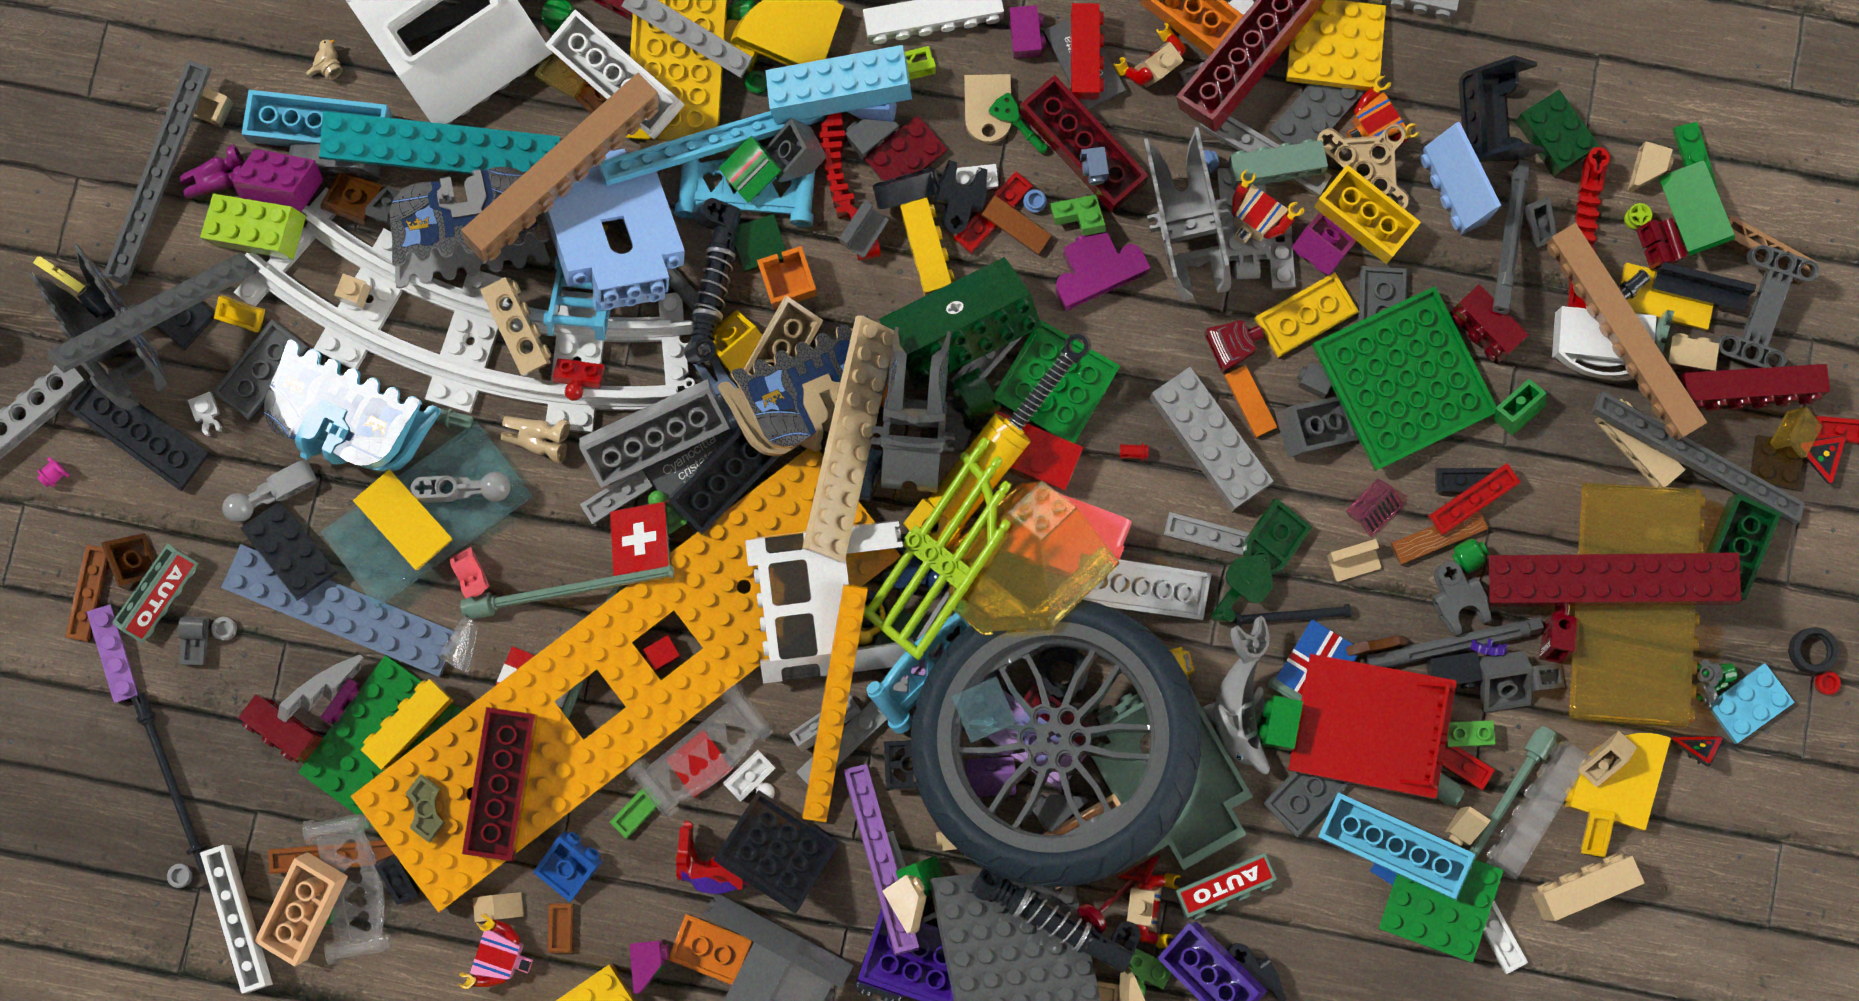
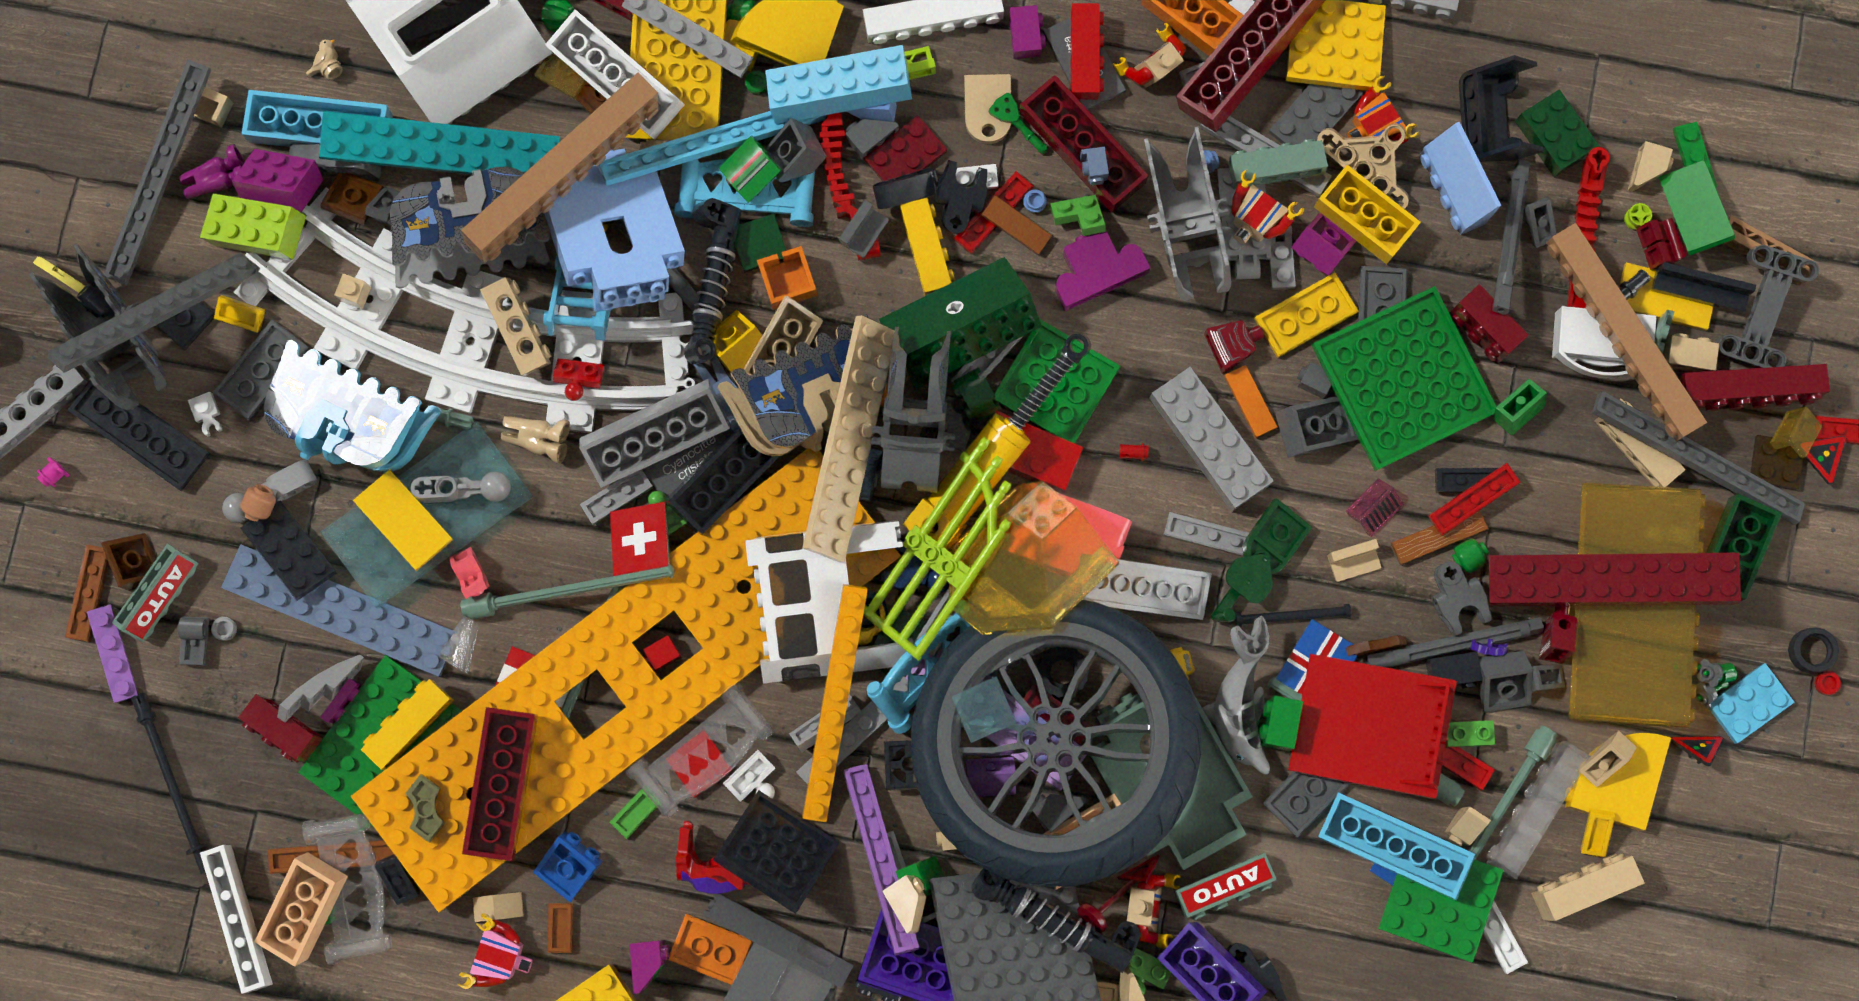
(180, 875): light grey tile -> none
(258, 502): none -> nougat head

